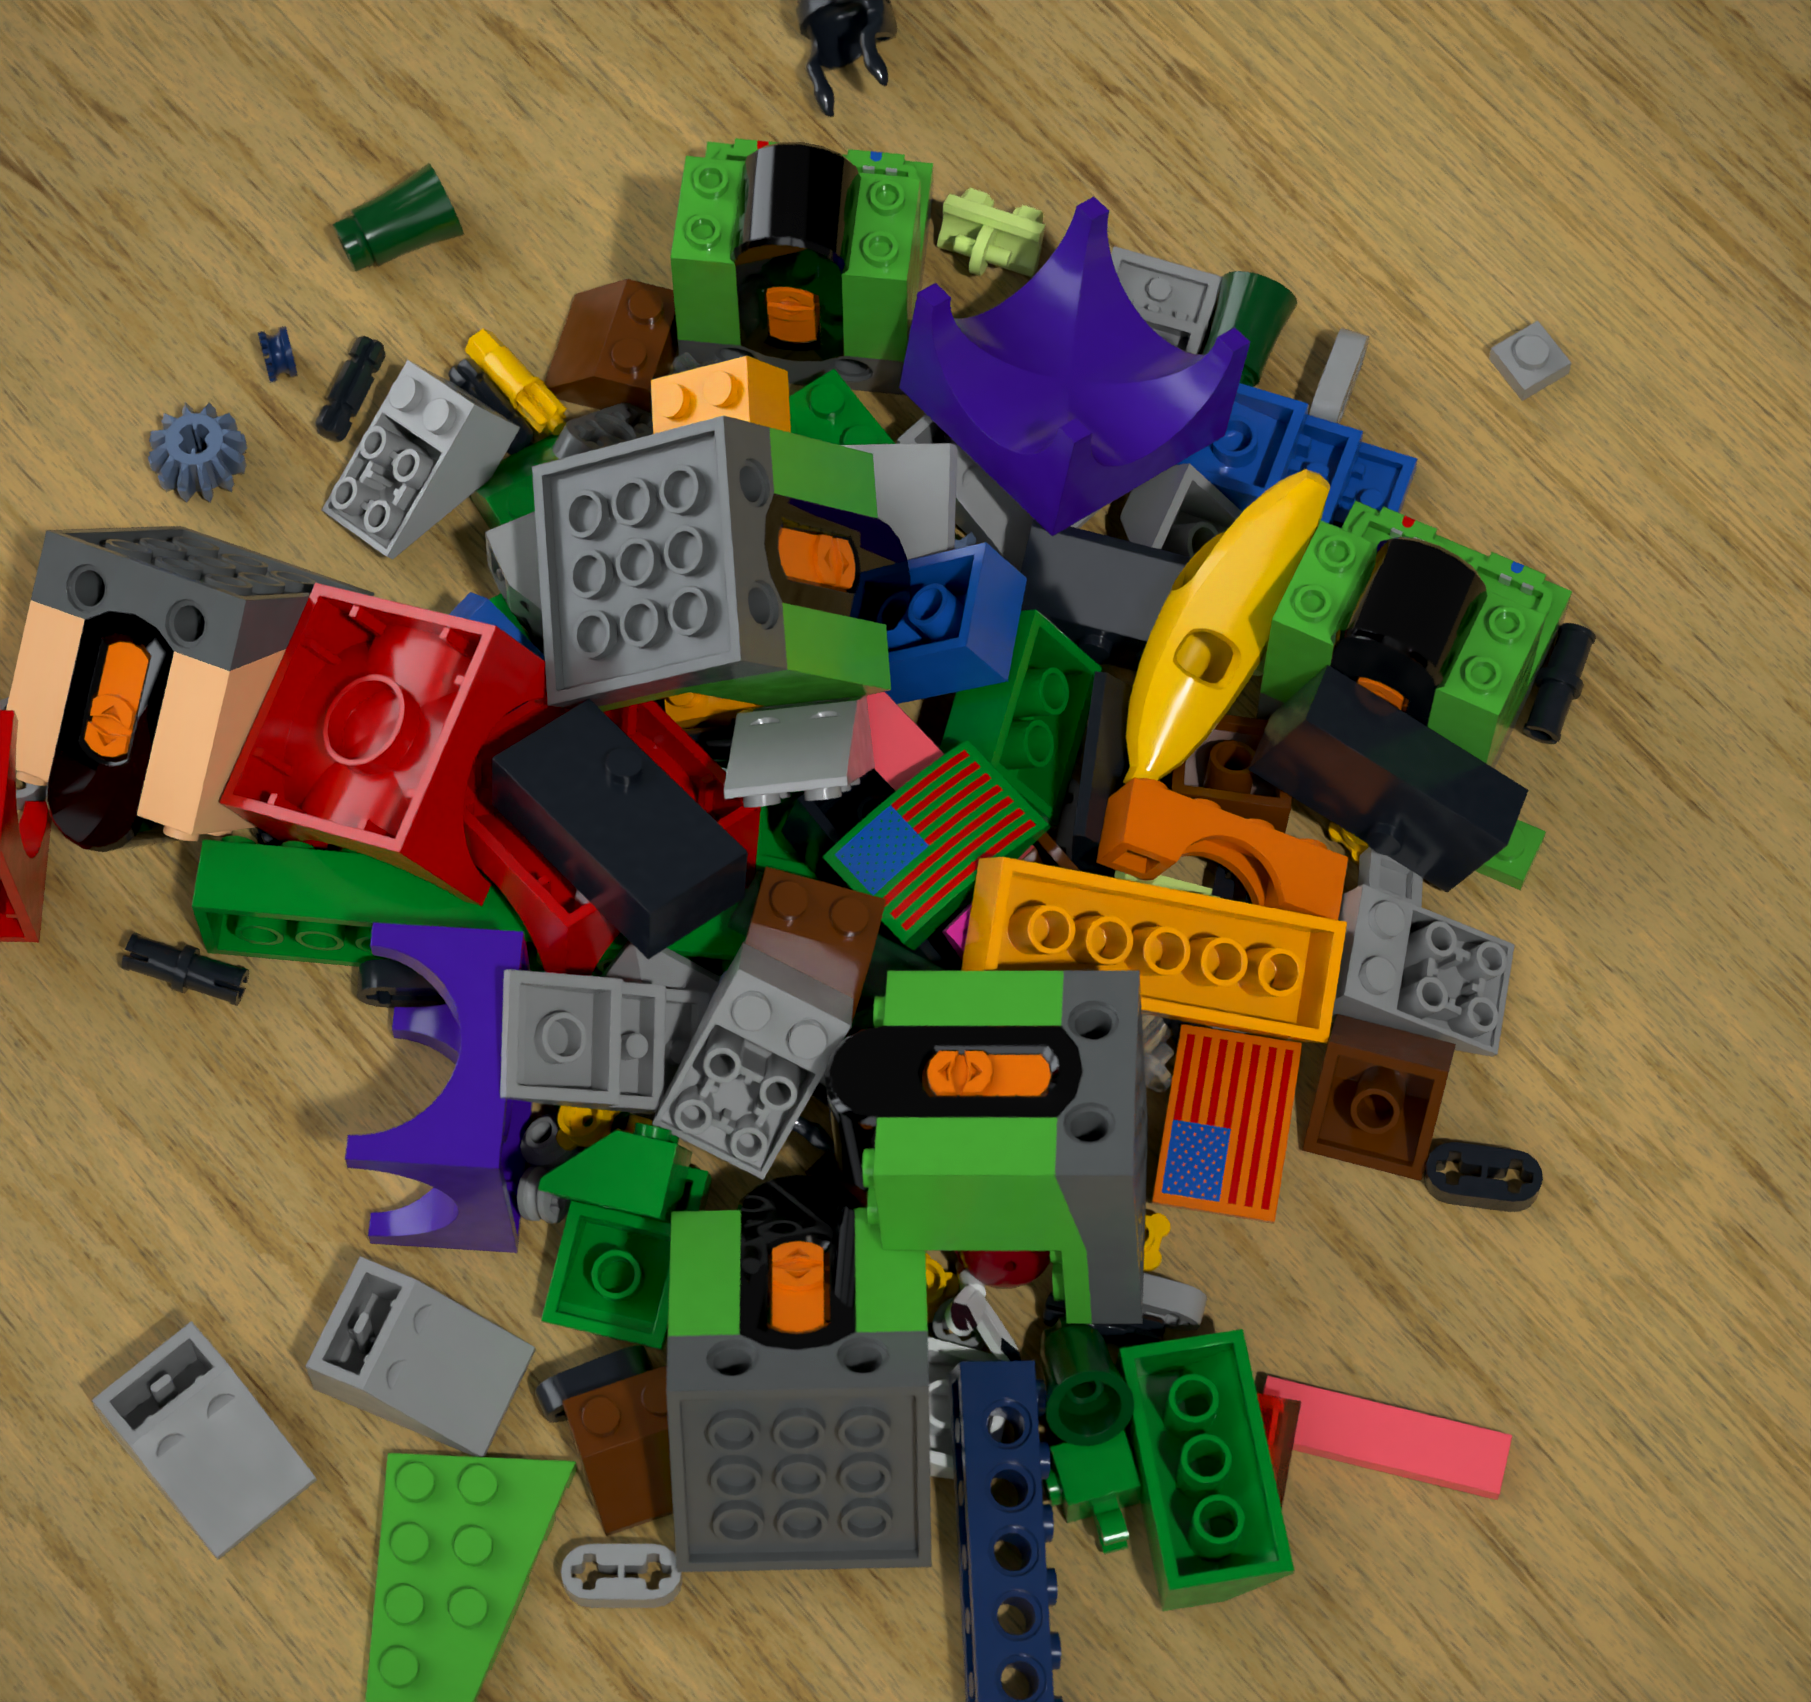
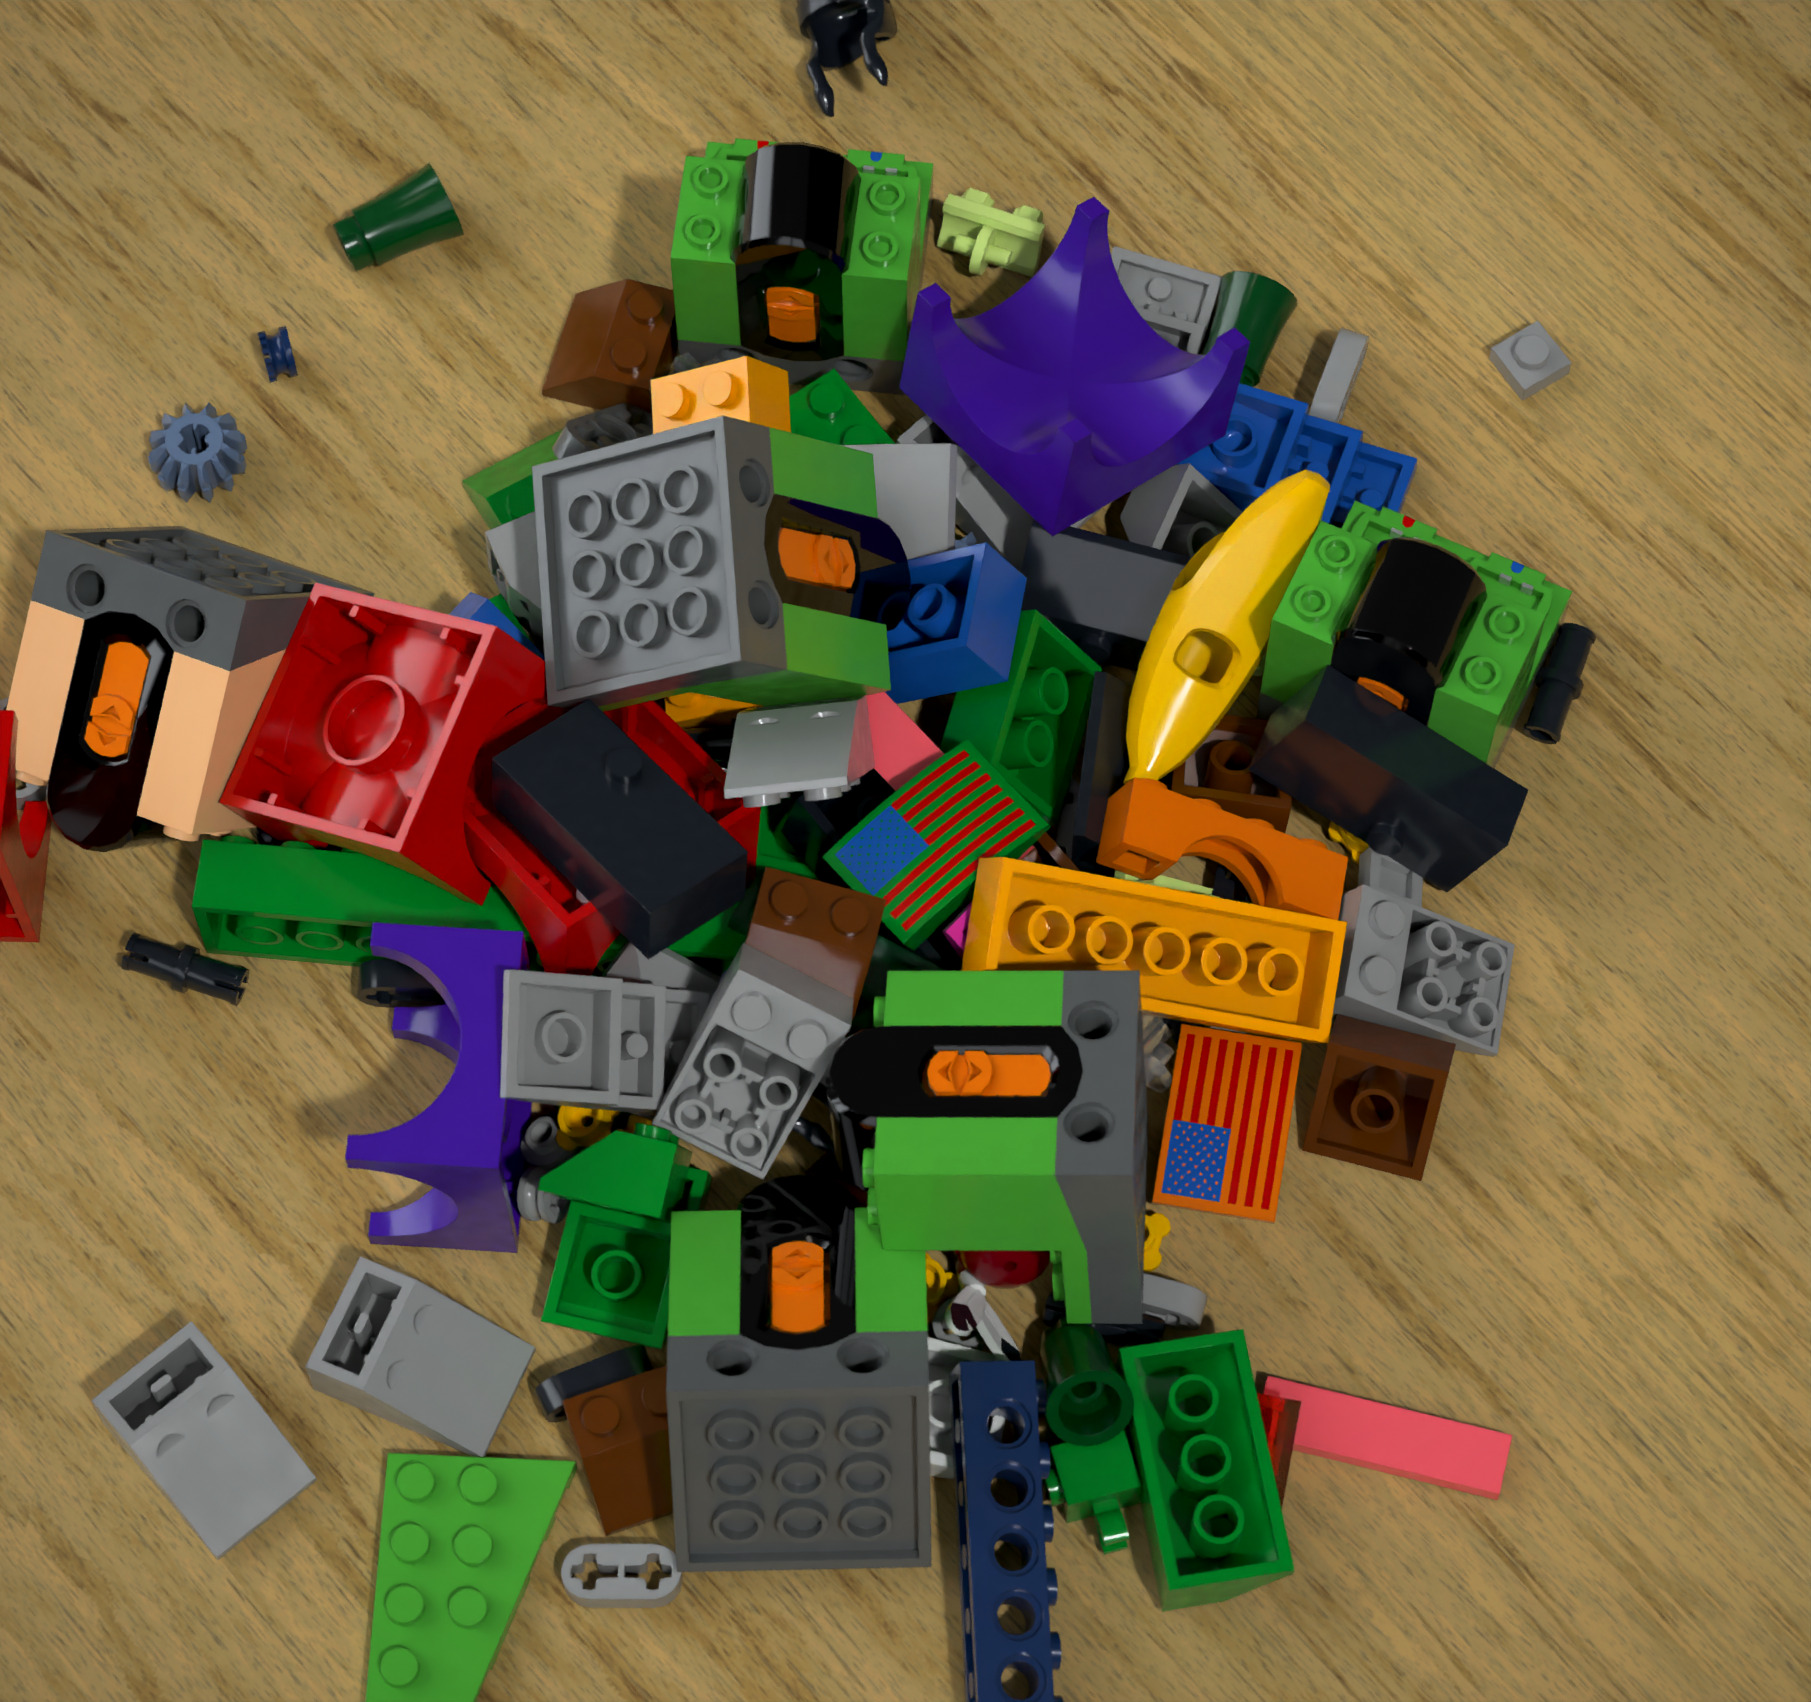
(350, 388): black axle -> none
(418, 460): light grey slope -> none
(470, 378): black axle -> none
(518, 384): yellow piece -> none
(1483, 1191): black beam -> none
(1515, 860): bright green plate -> none

